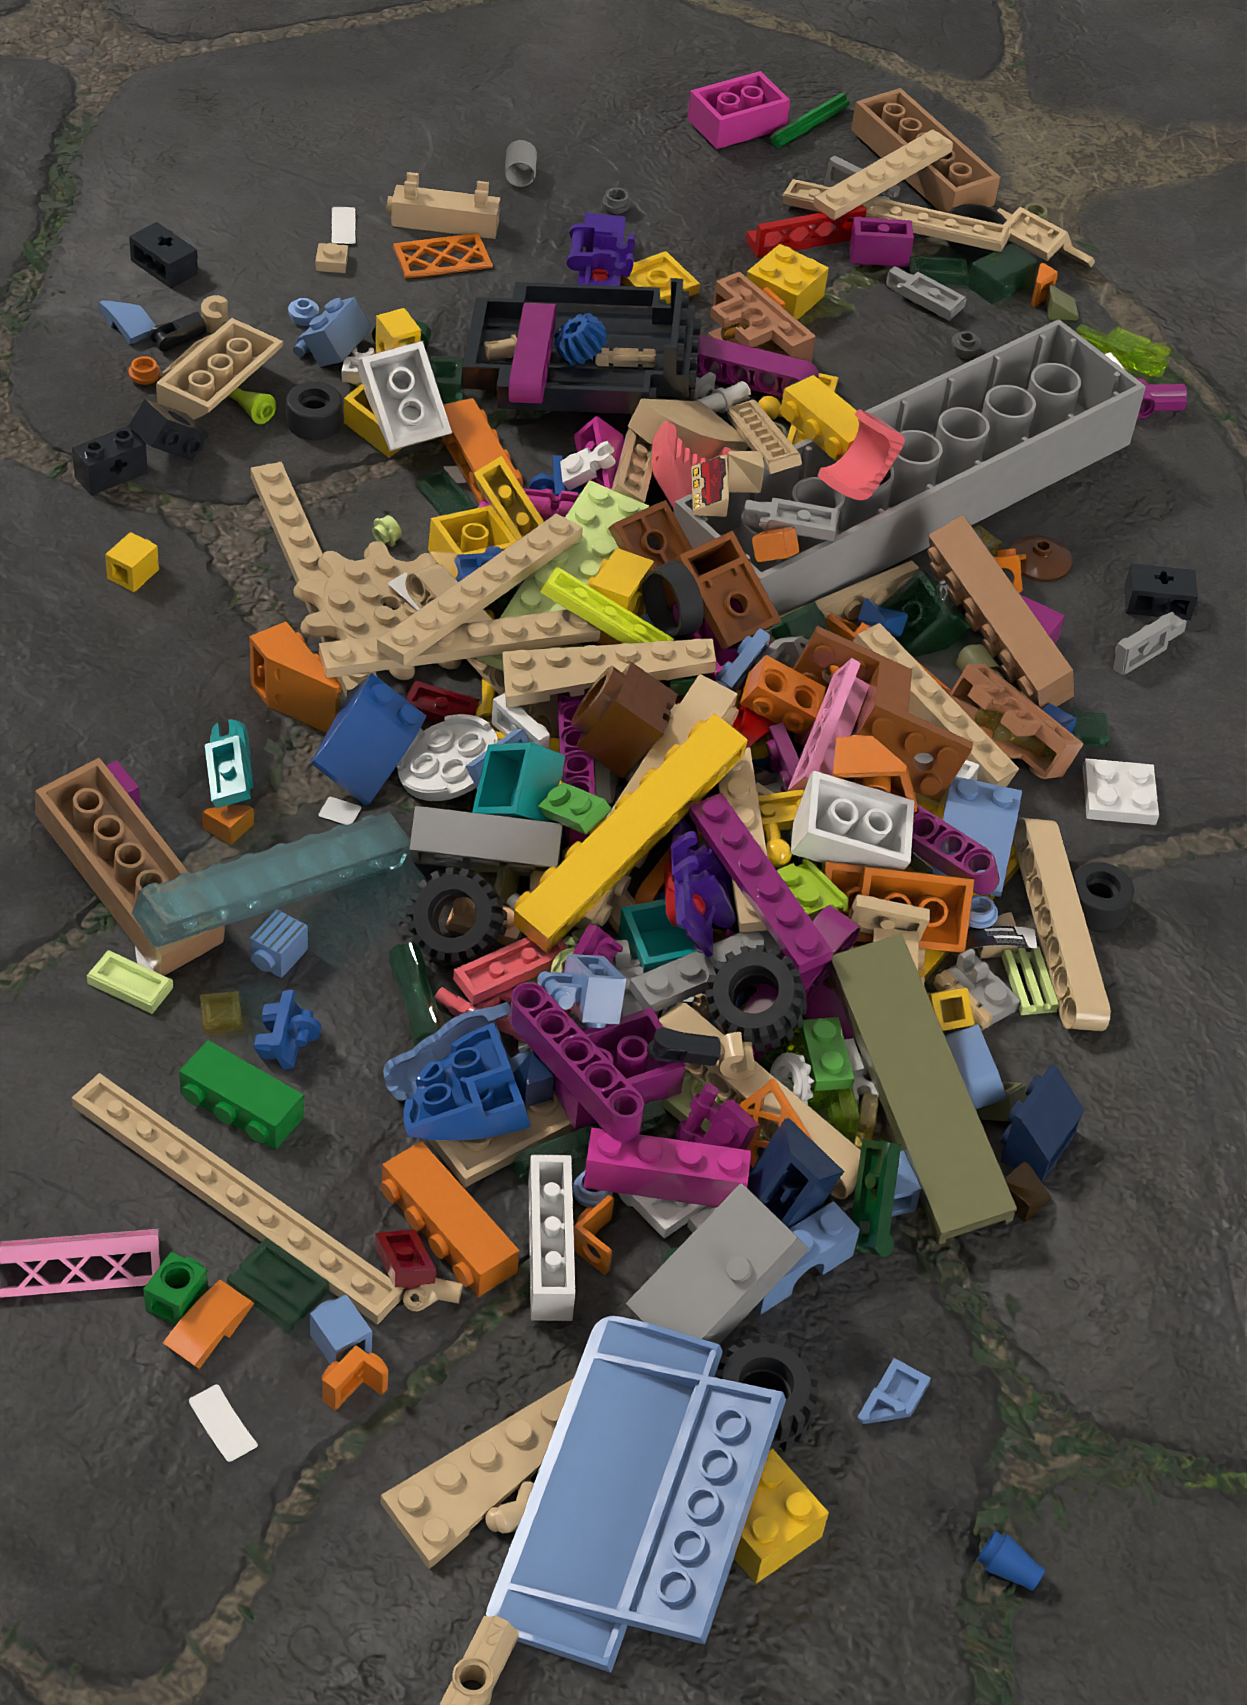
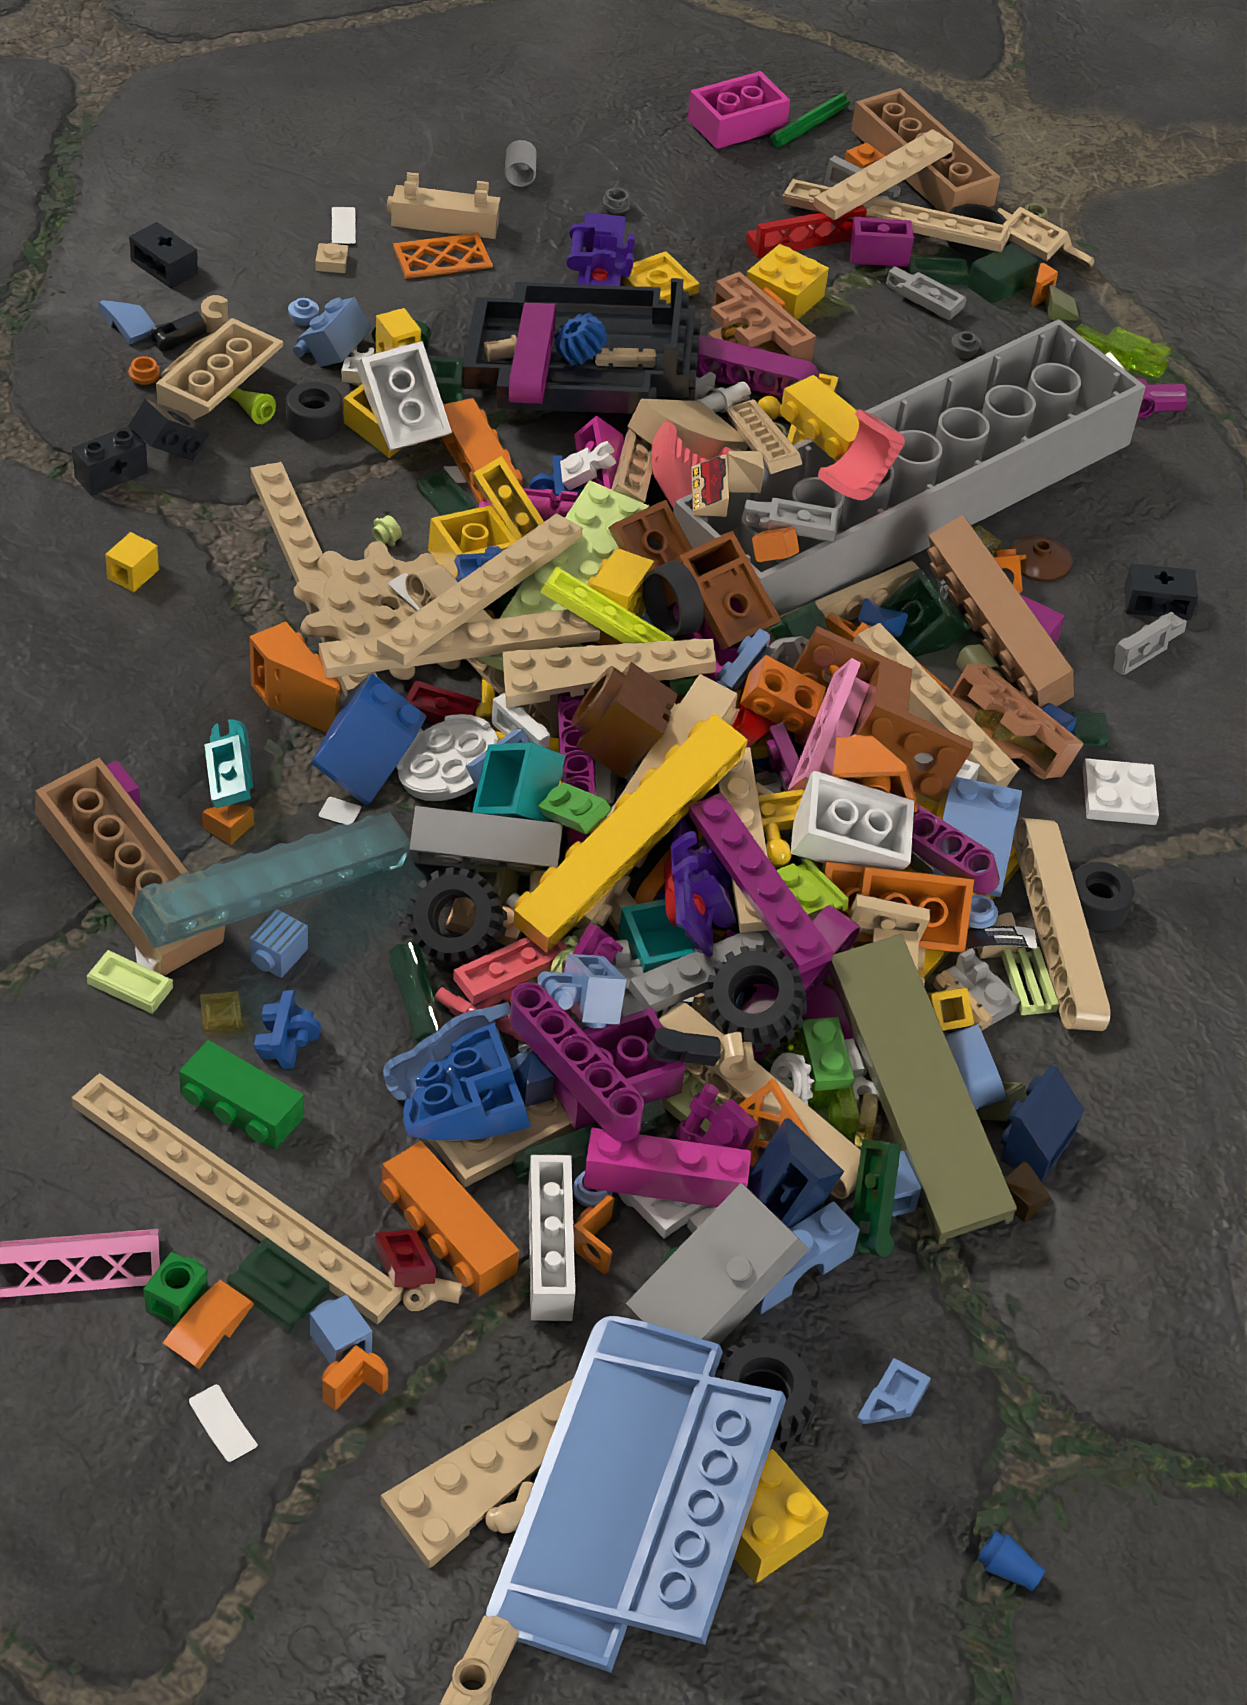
(863, 155): none -> orange plate

